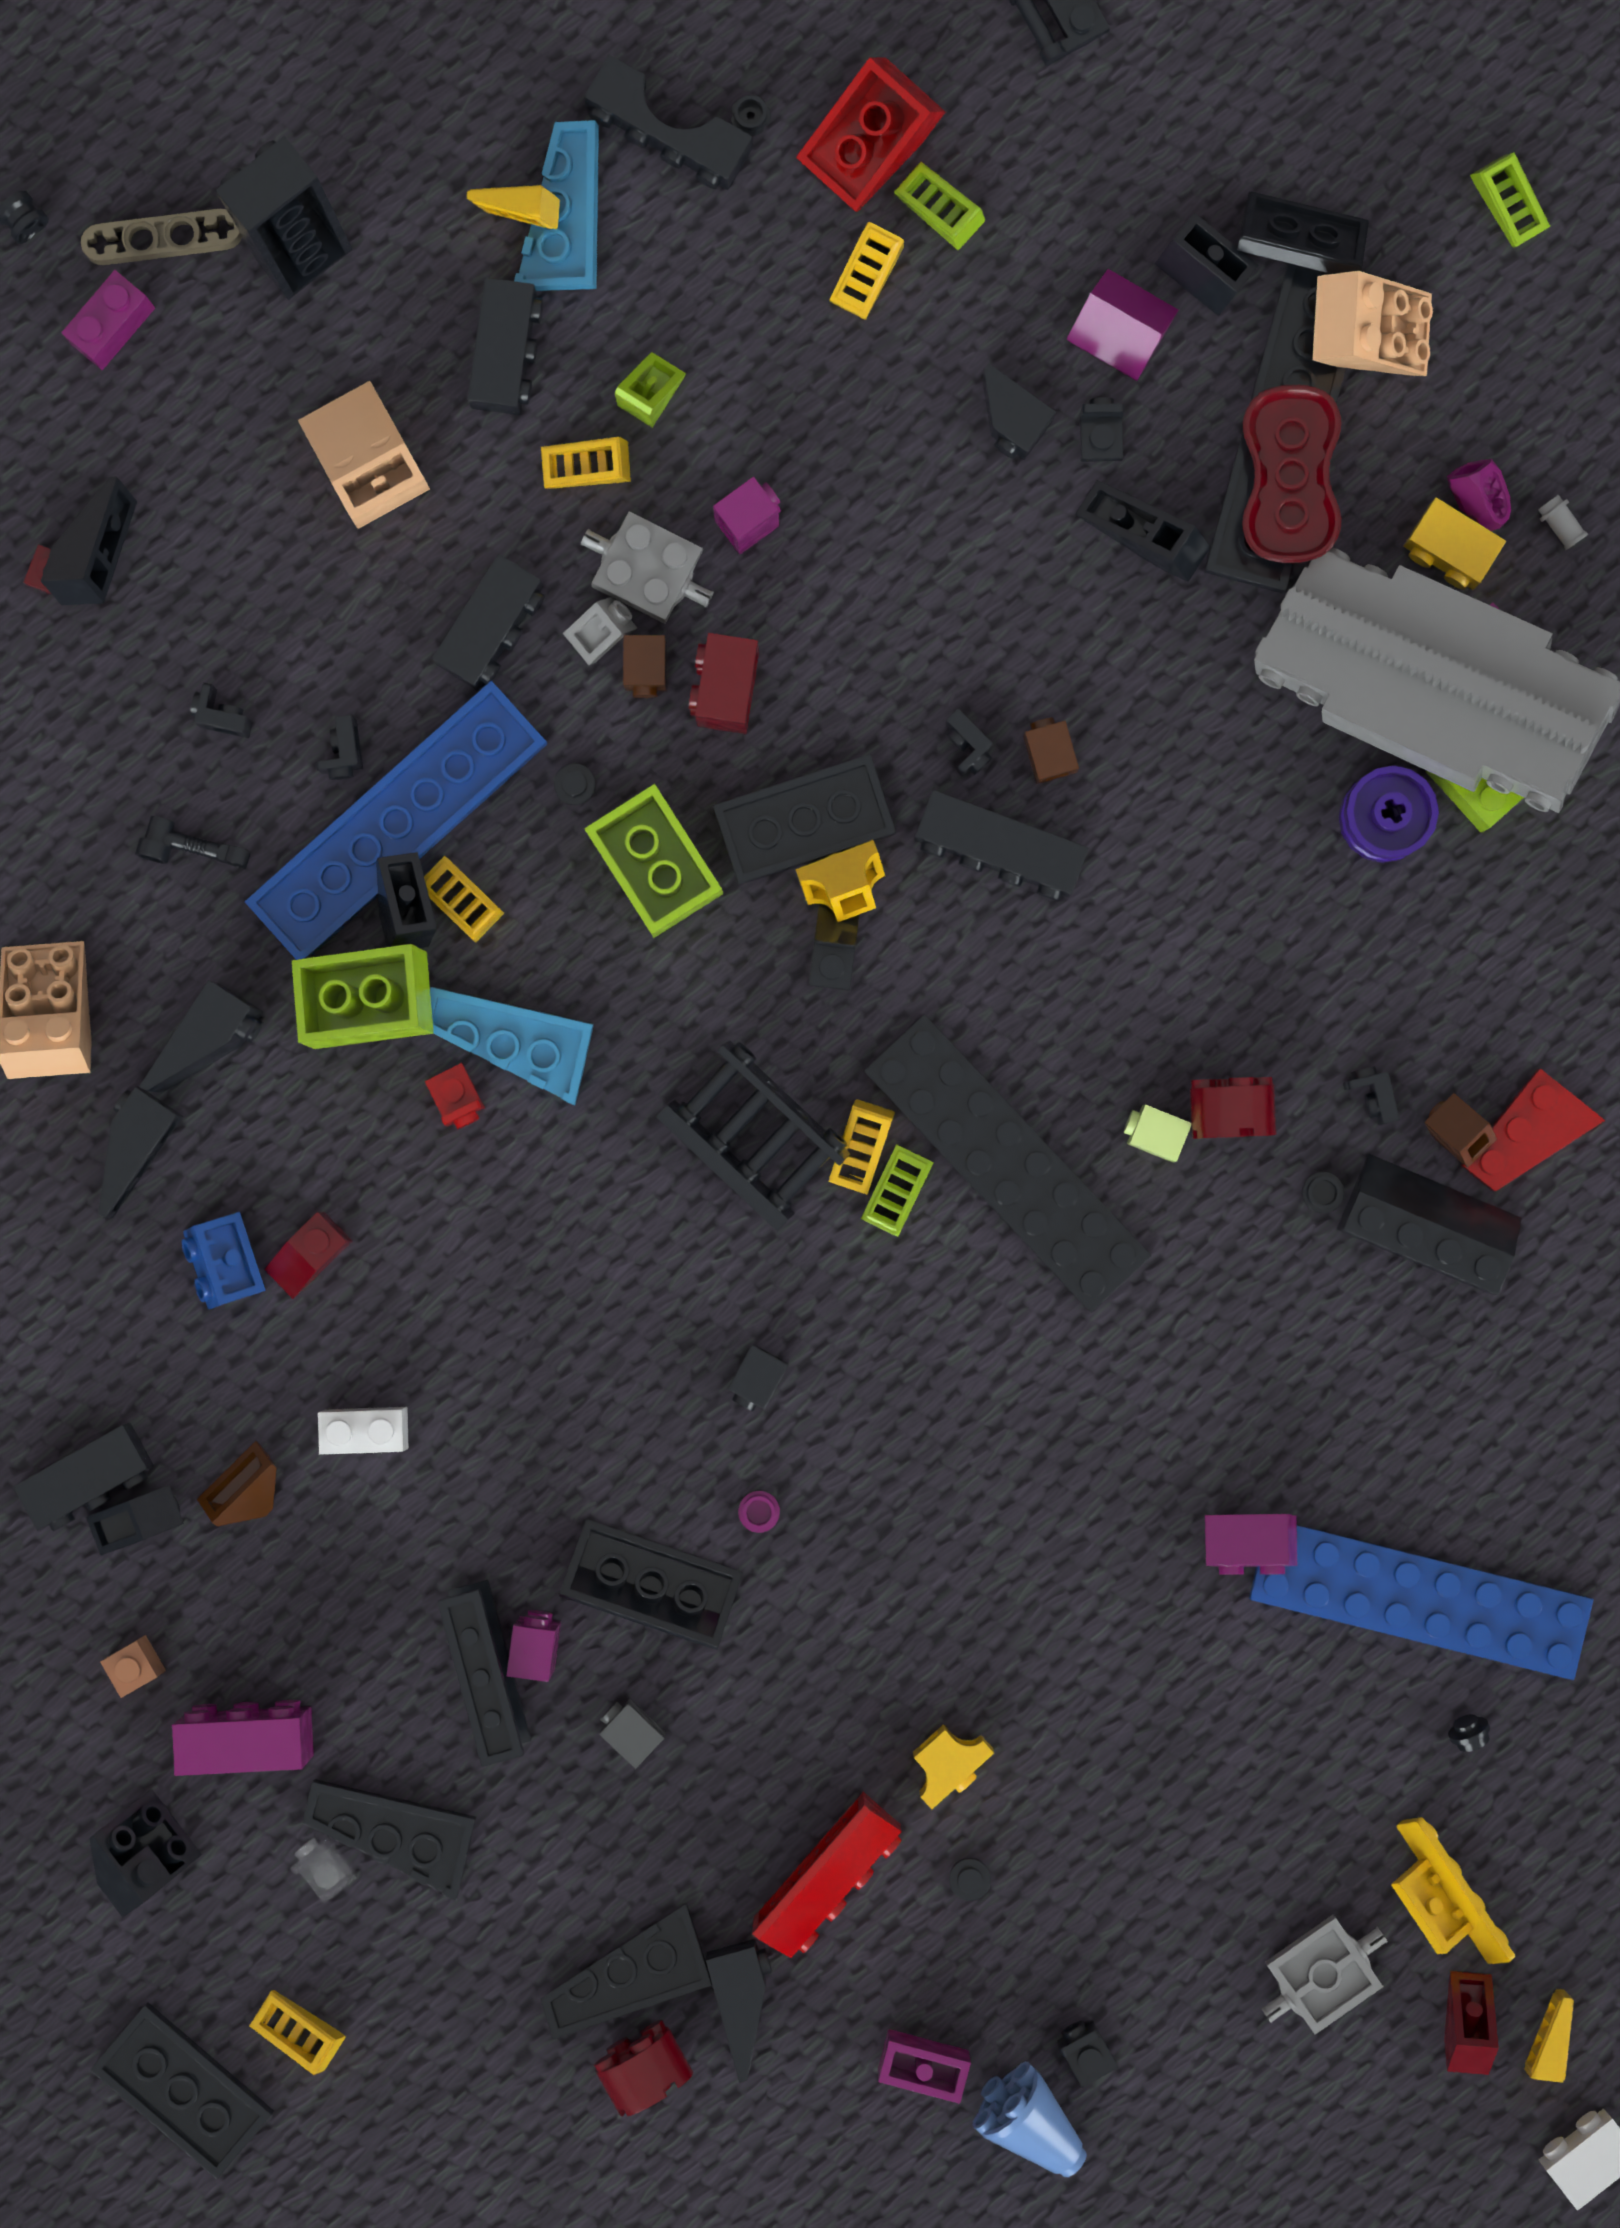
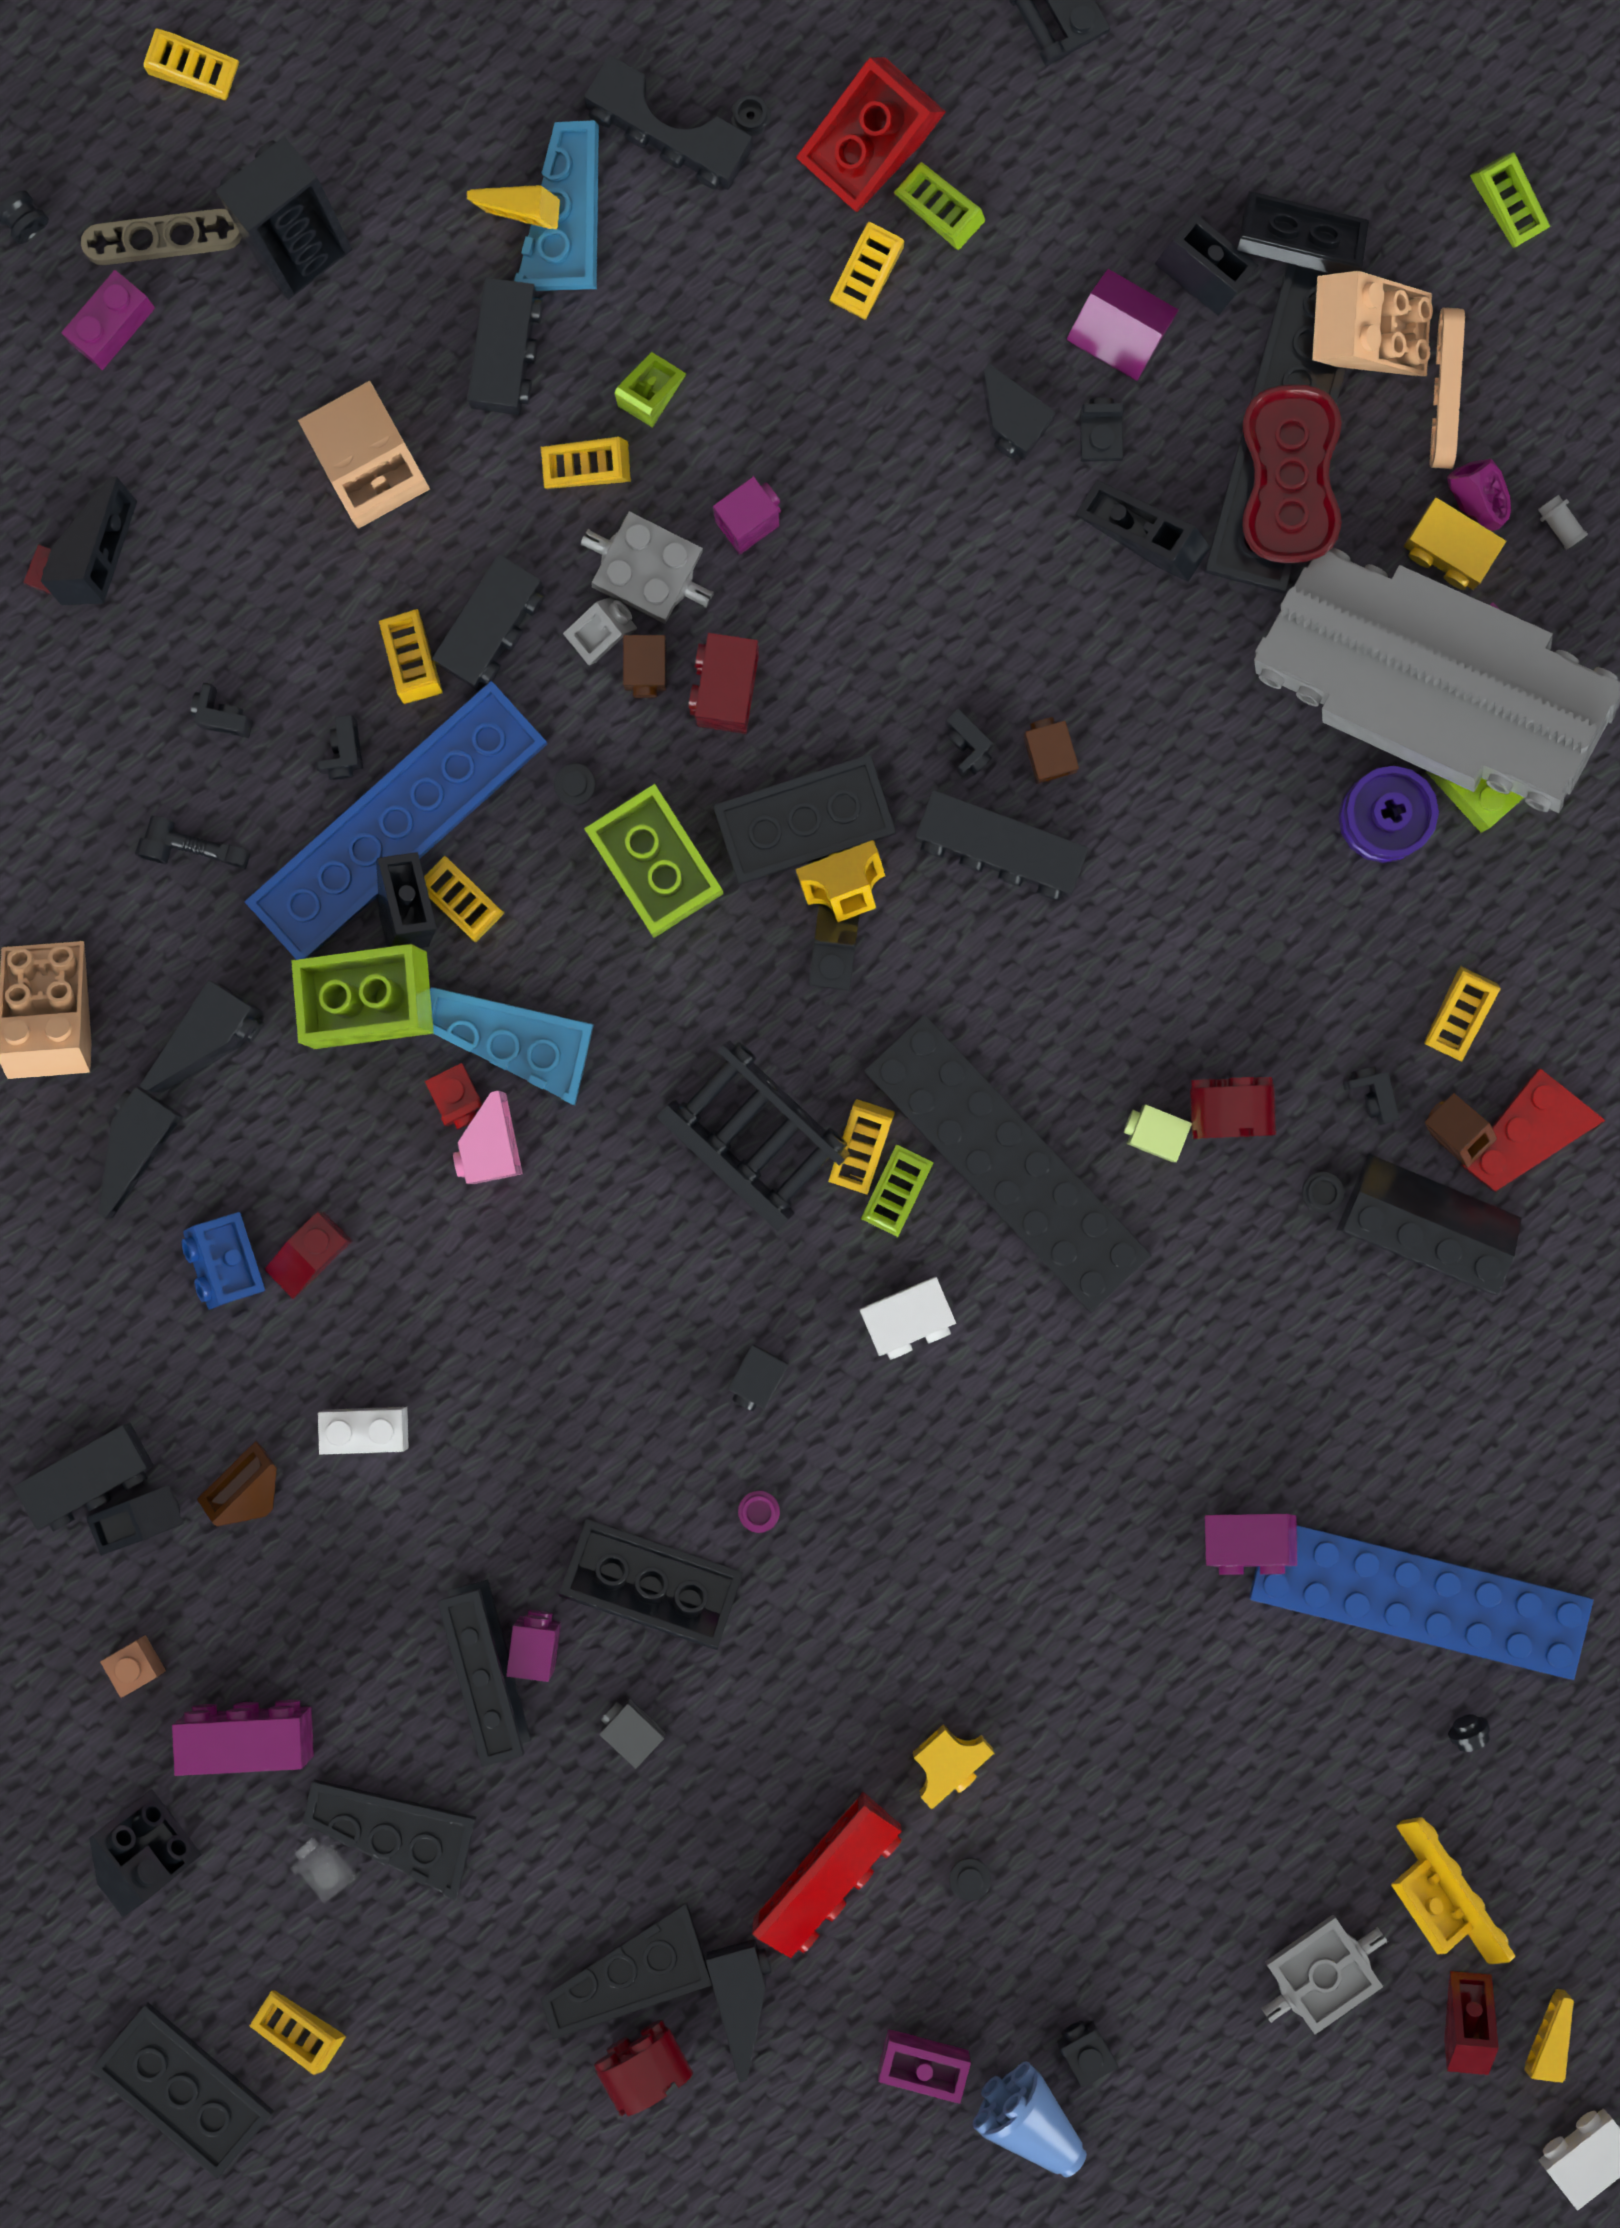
(163, 39): none -> yellow slope
(418, 688): none -> yellow slope
(489, 1144): none -> bright pink slope
(908, 1317): none -> white brick
(1447, 388): none -> light nougat beam
(1448, 1007): none -> yellow slope

